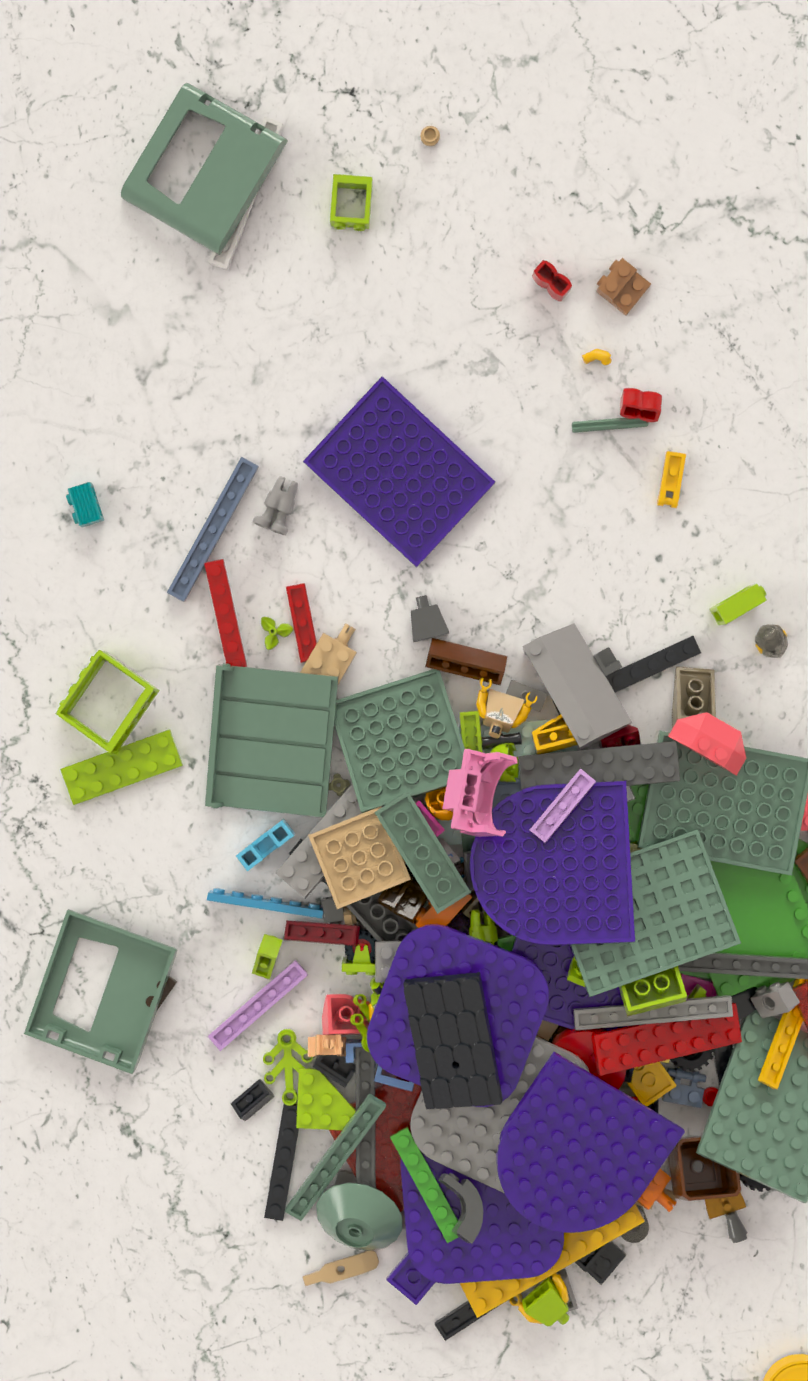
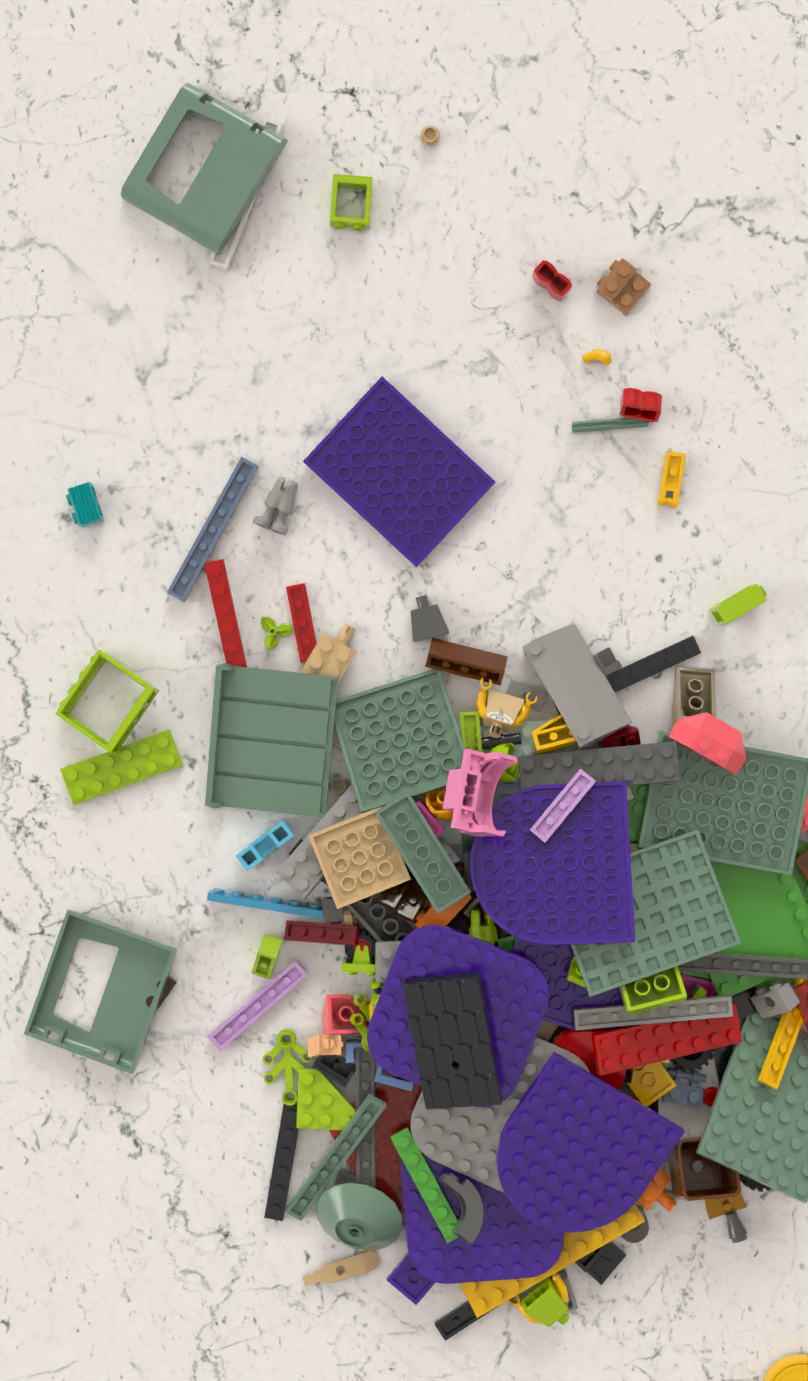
(252, 1100): black slope -> none
(771, 641): clear smoke hair -> none

